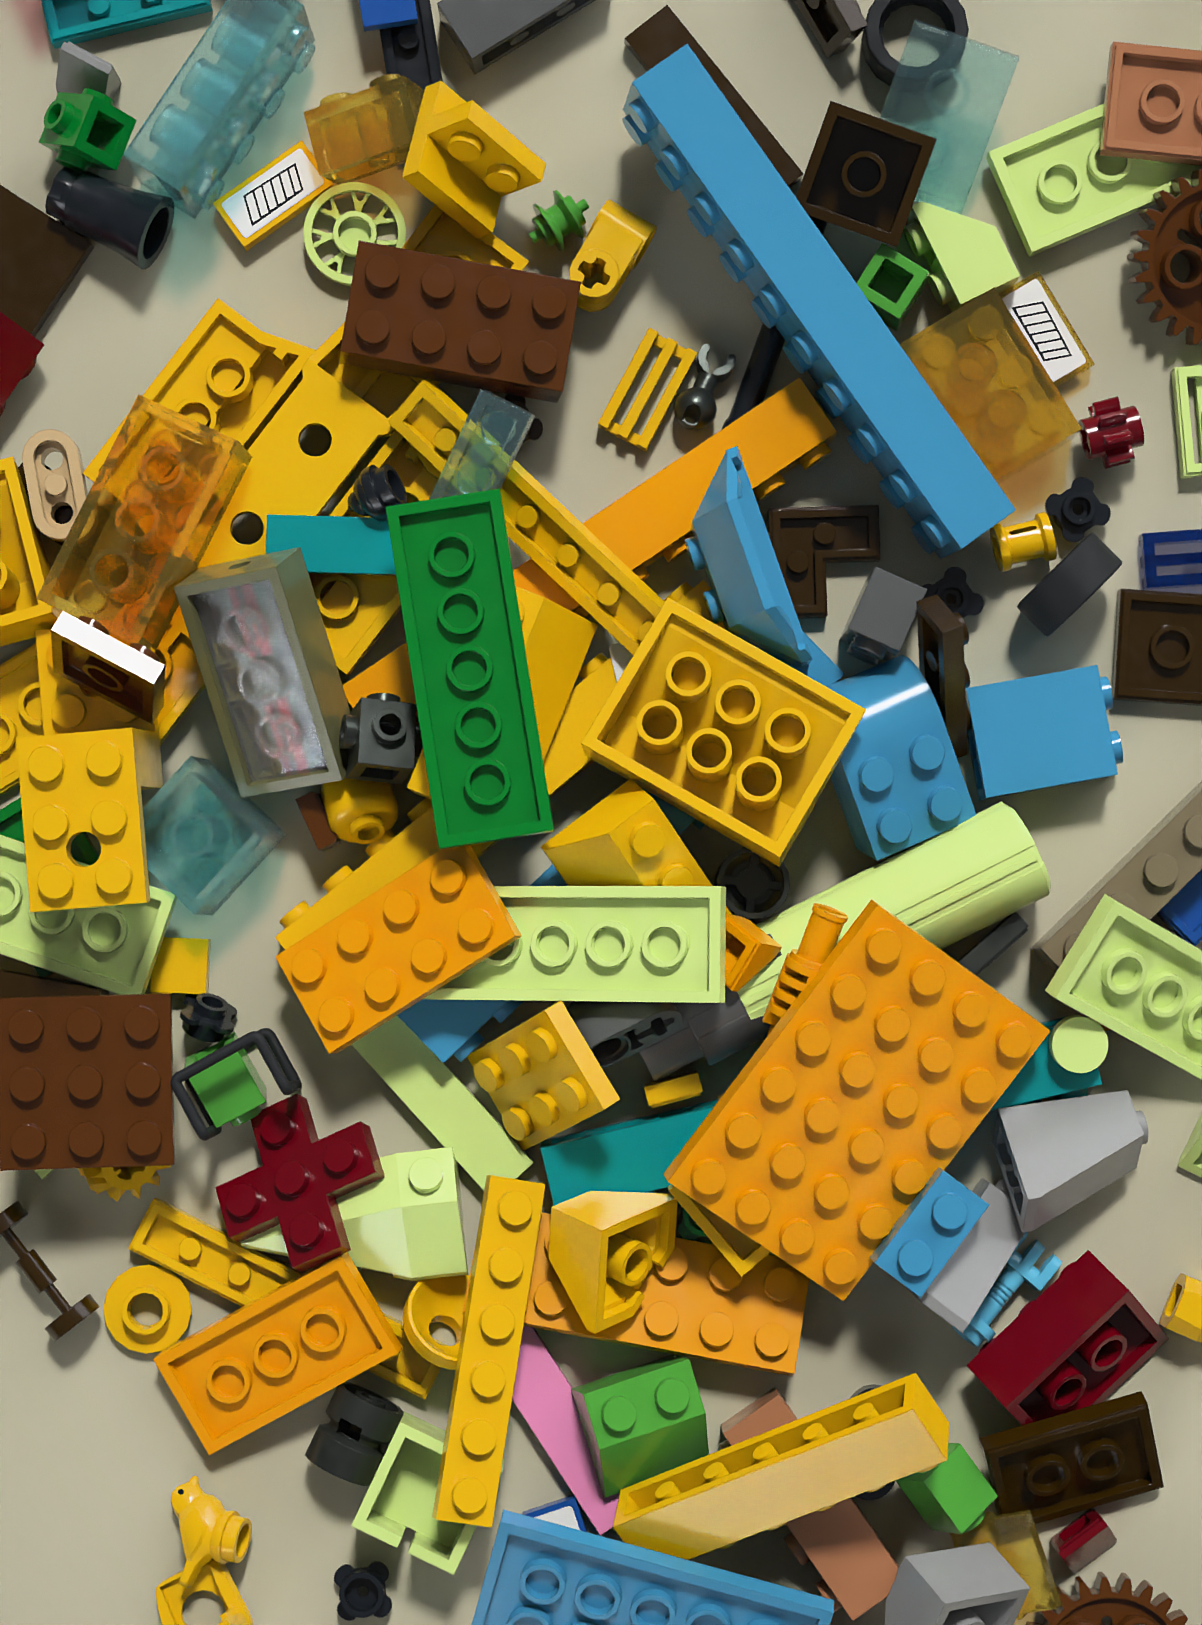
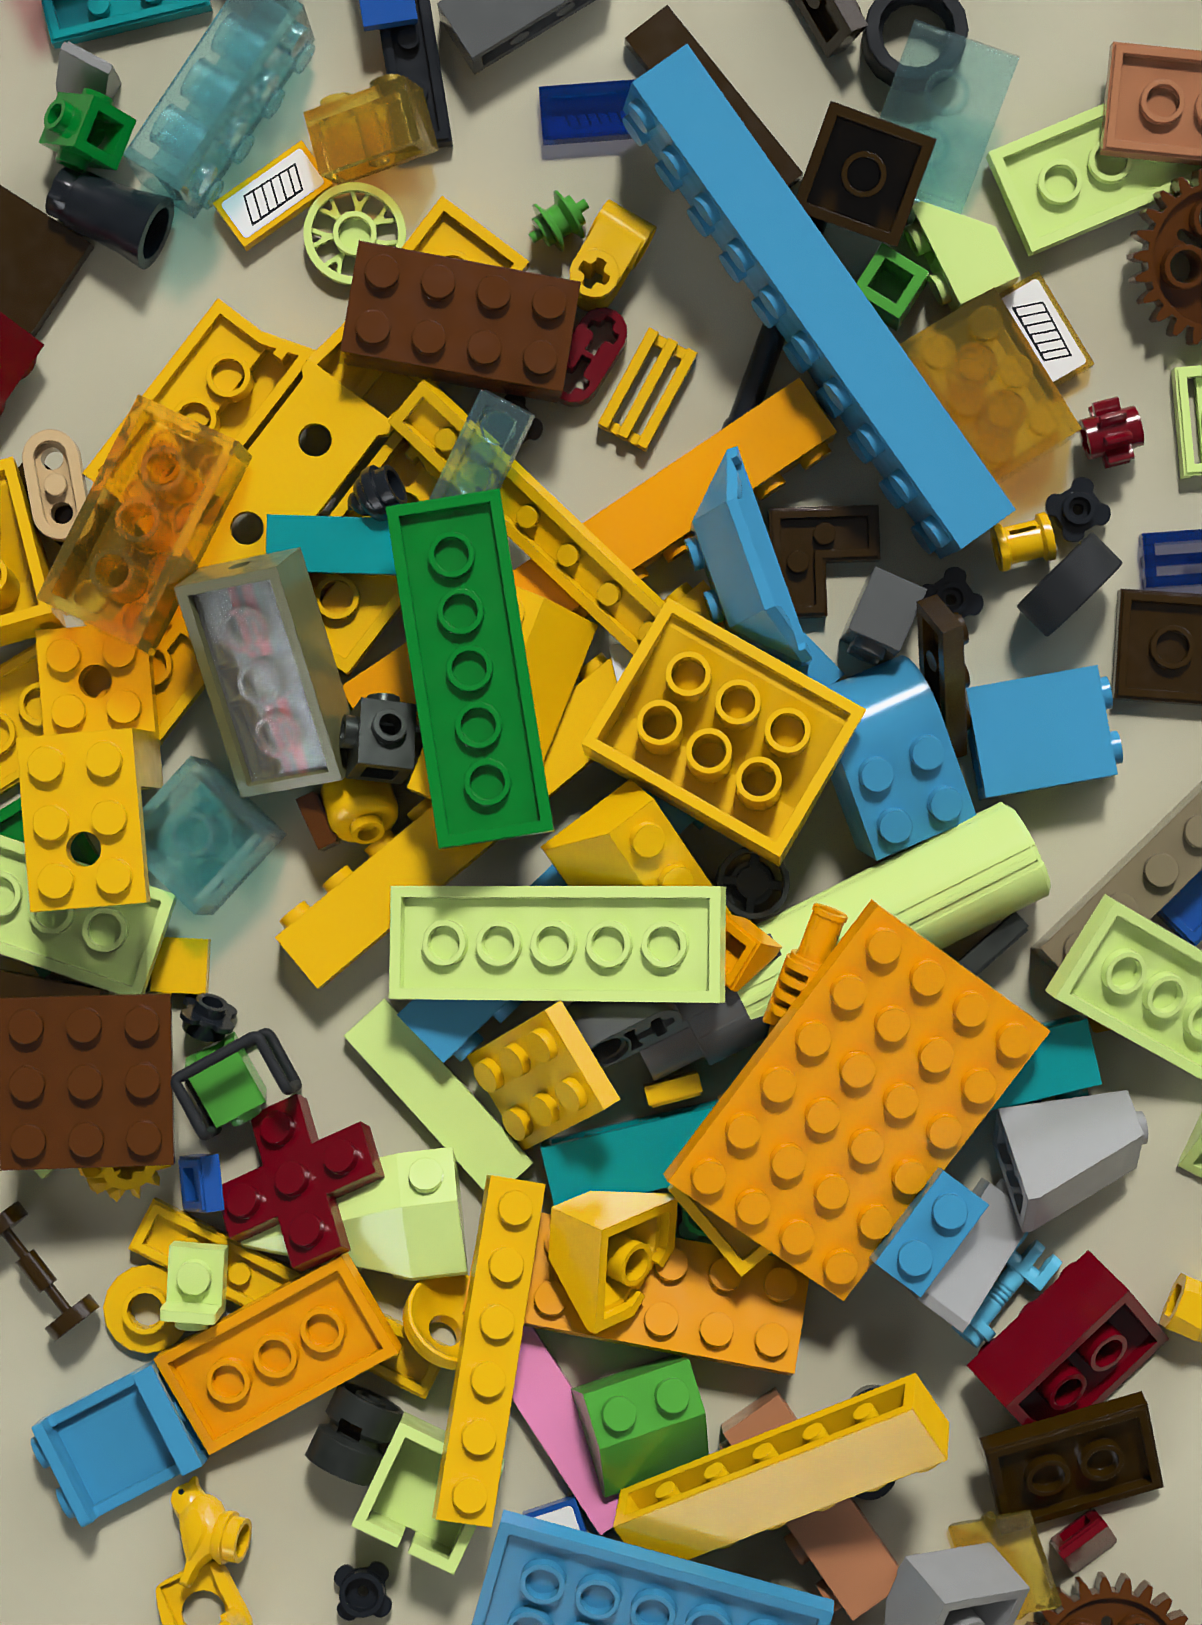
(110, 669): reddish brown plate -> none
(117, 1444): none -> dark azure panel
(195, 1285): none -> yellowish green bracket
(201, 1183): none -> blue tile
(397, 946): light orange plate -> none
(466, 159): yellow bracket -> none
(583, 112): none -> clear blue tile
(601, 362): none -> dark red beam
(699, 400): pearl dark grey arm -> none
(950, 1494): bright green brick -> none
(1078, 1044): yellowish green tile -> none

